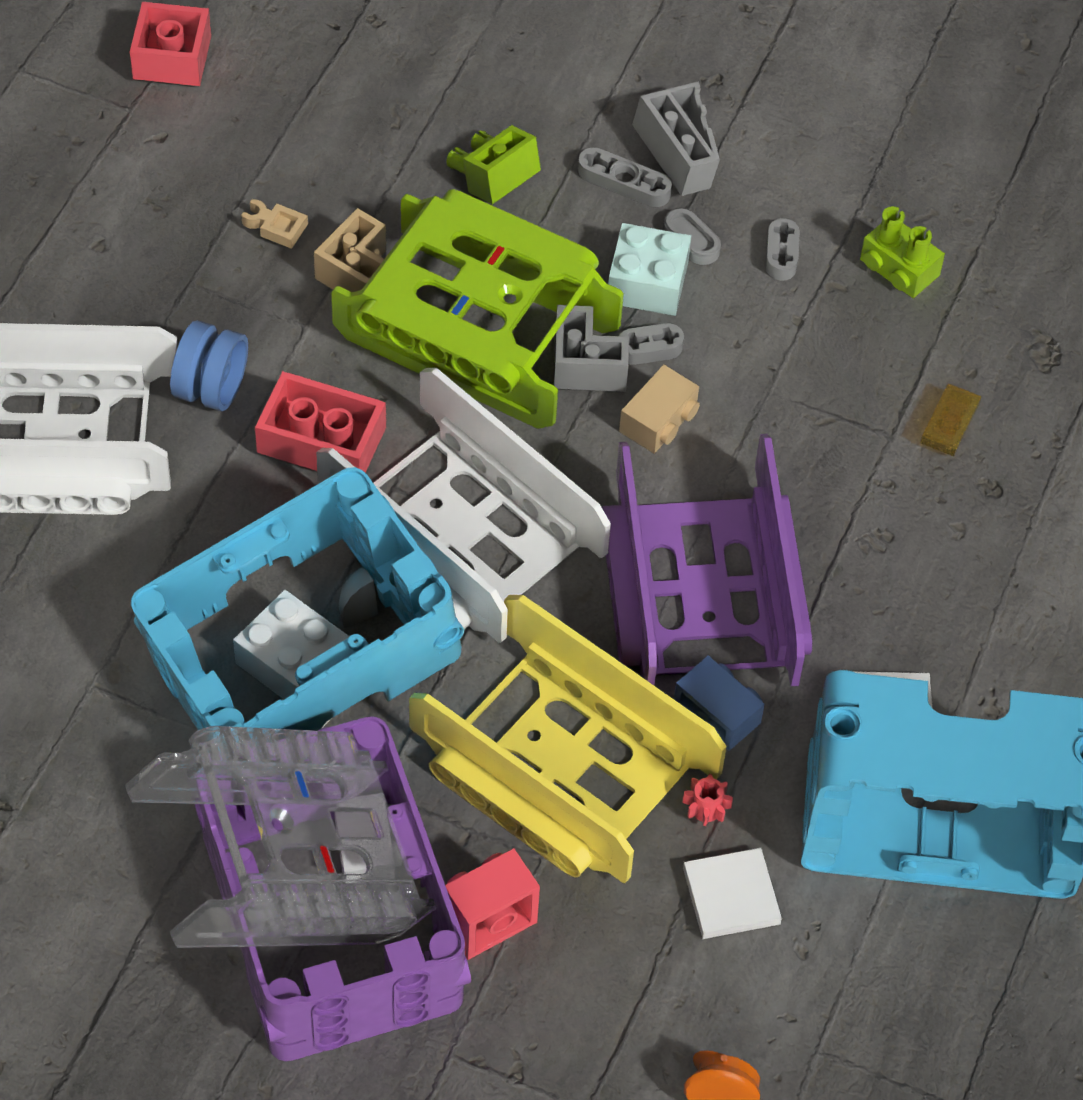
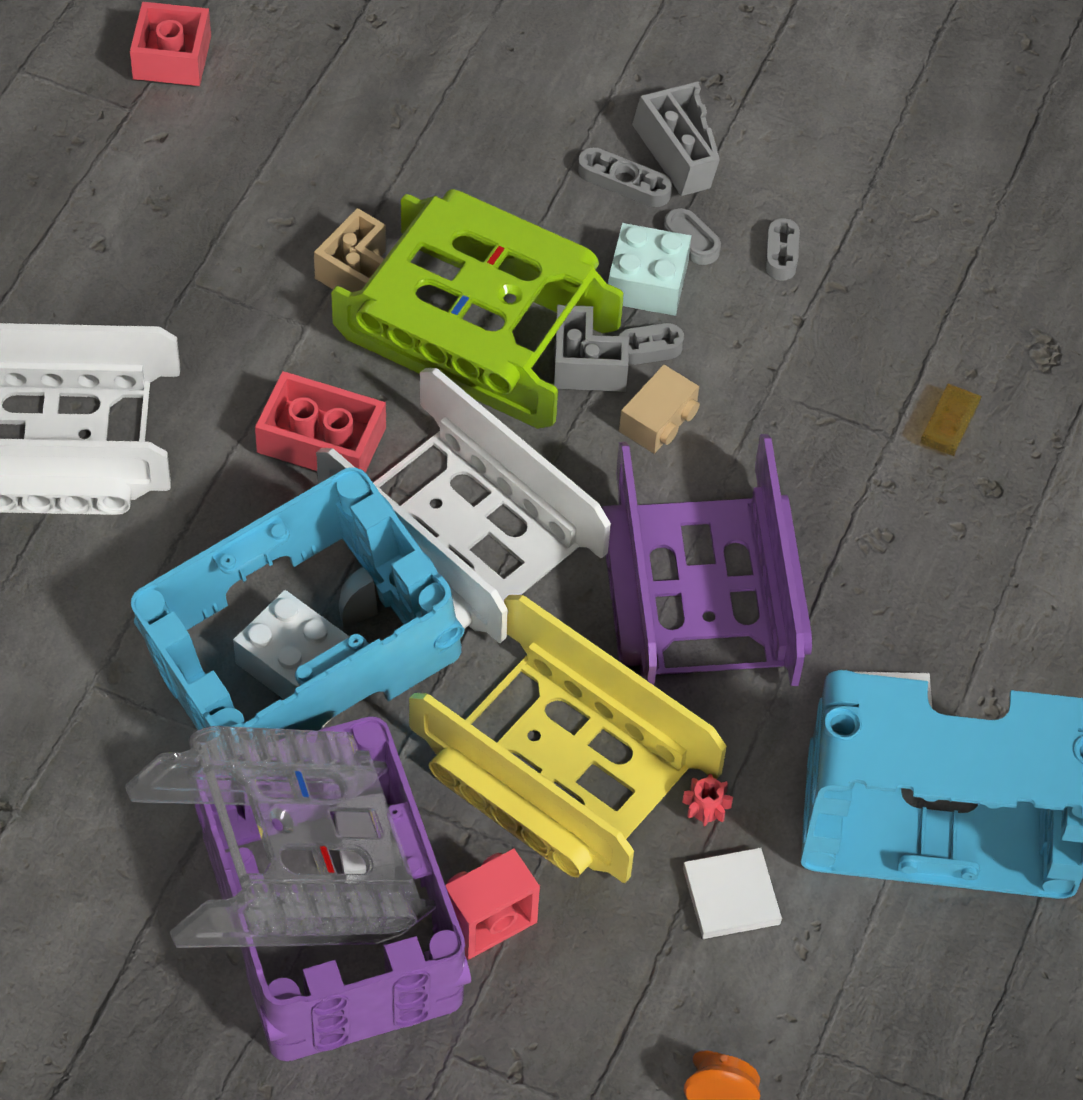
(209, 365): medium blue wheel -> none
(278, 225): tan plate -> none
(497, 162): lime brick -> none
(720, 700): medium blue brick -> none
(902, 253): lime brick -> none

